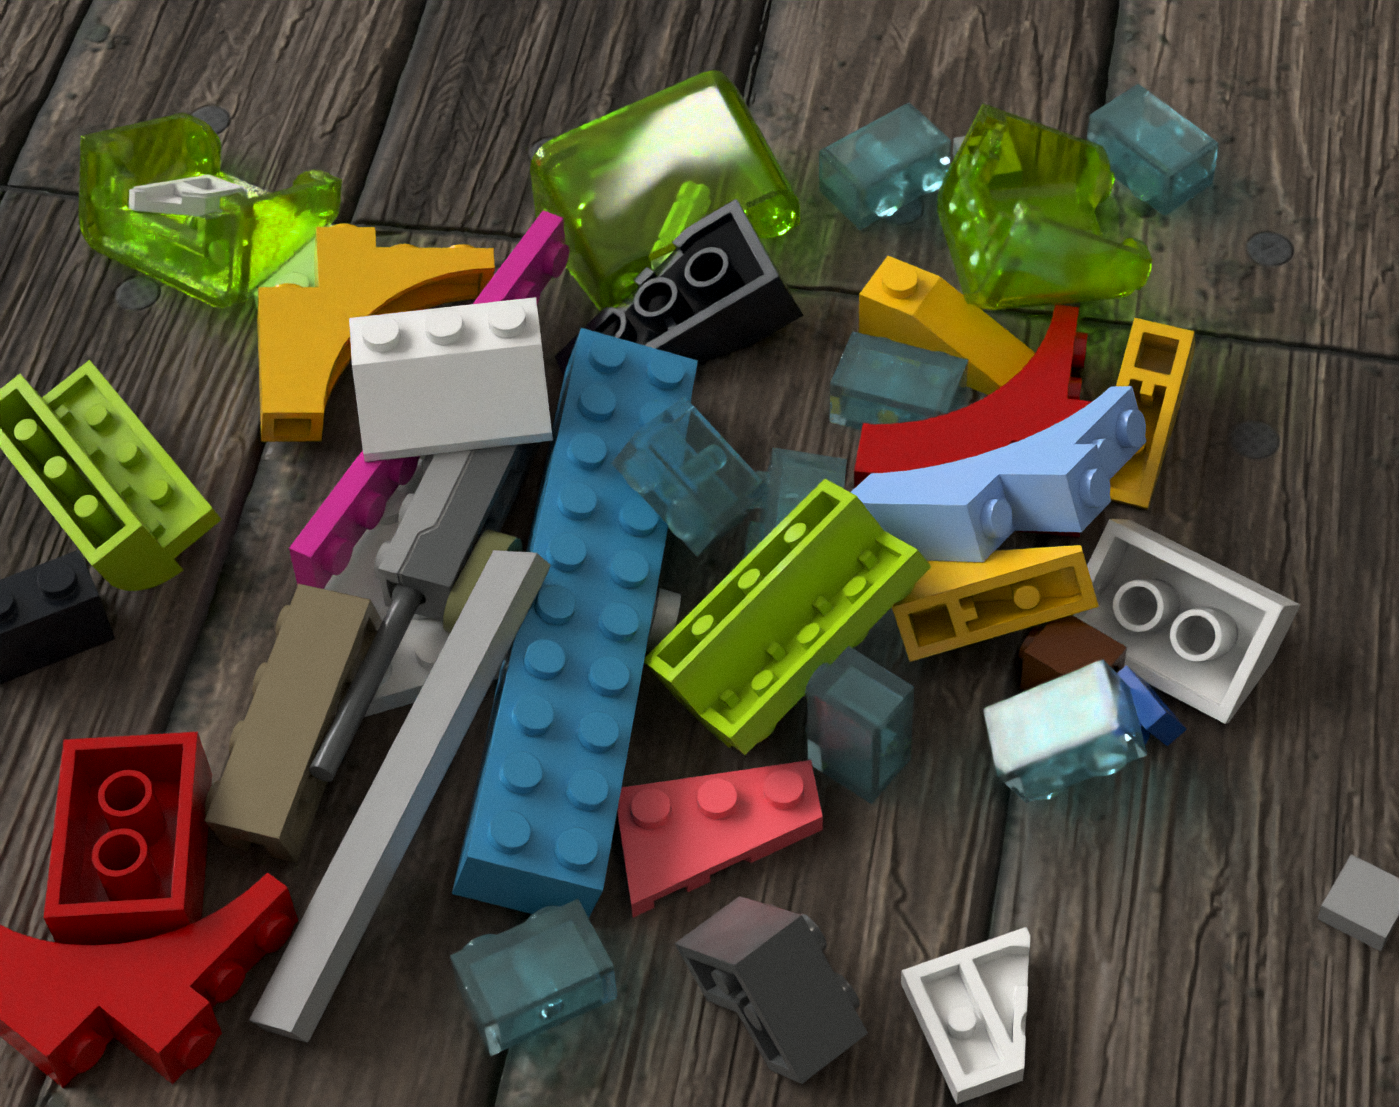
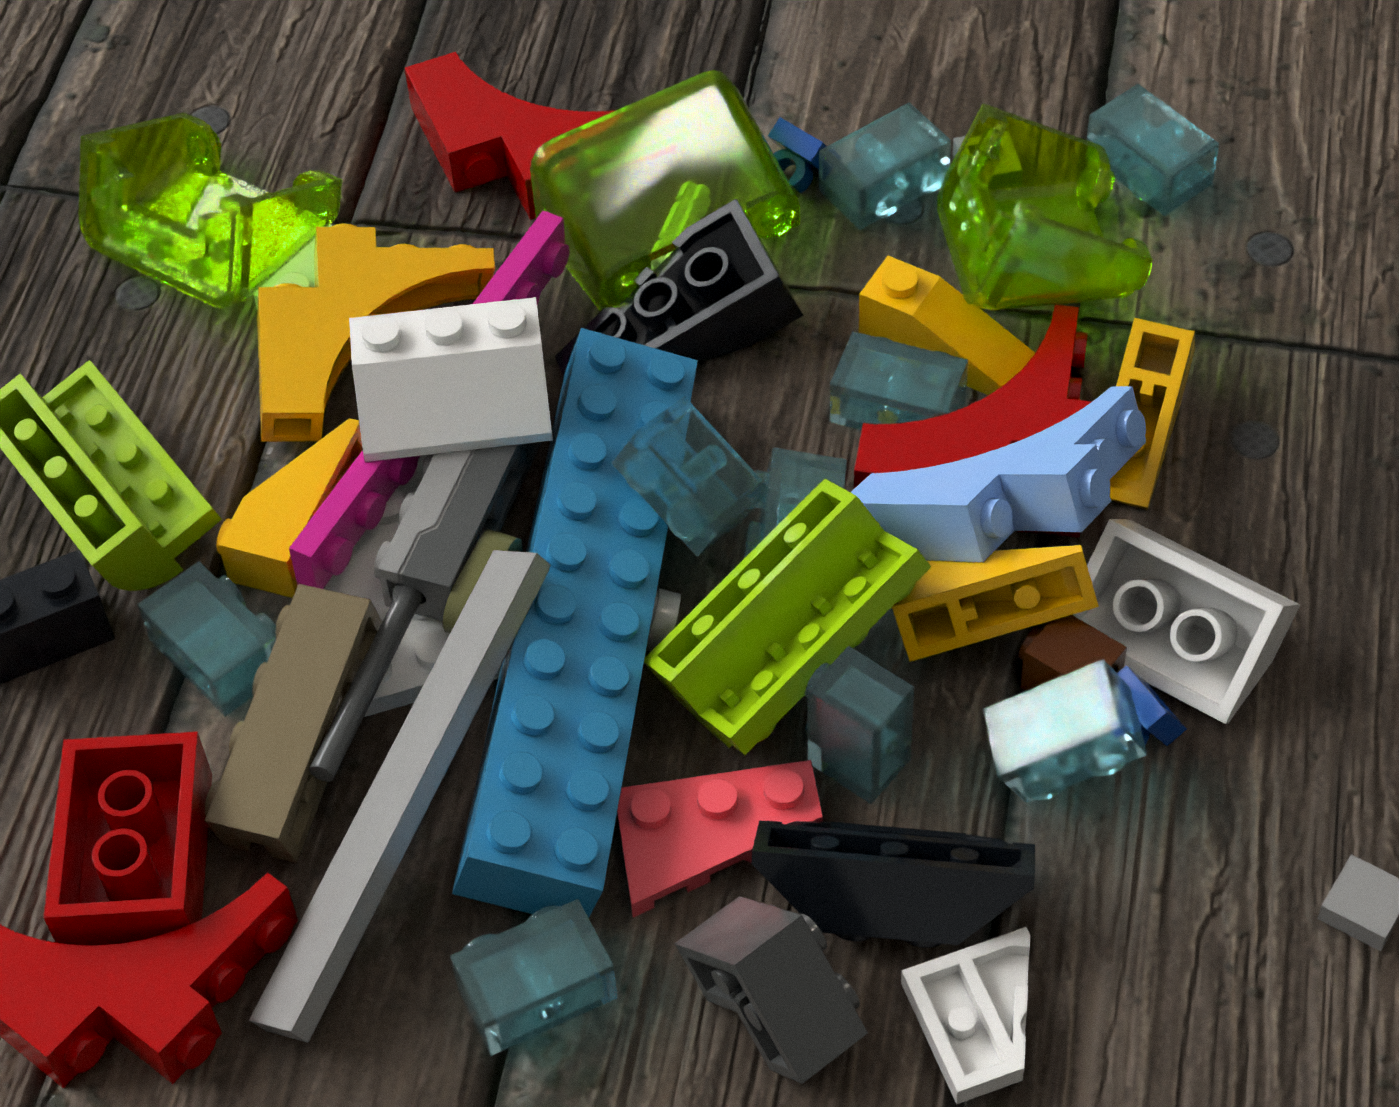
(183, 196): white tile -> none
(209, 634): none -> clear light blue brick
(276, 511): none -> yellow slope
(481, 130): none -> red arch
(796, 149): none -> tile
(893, 879): none -> black wedge

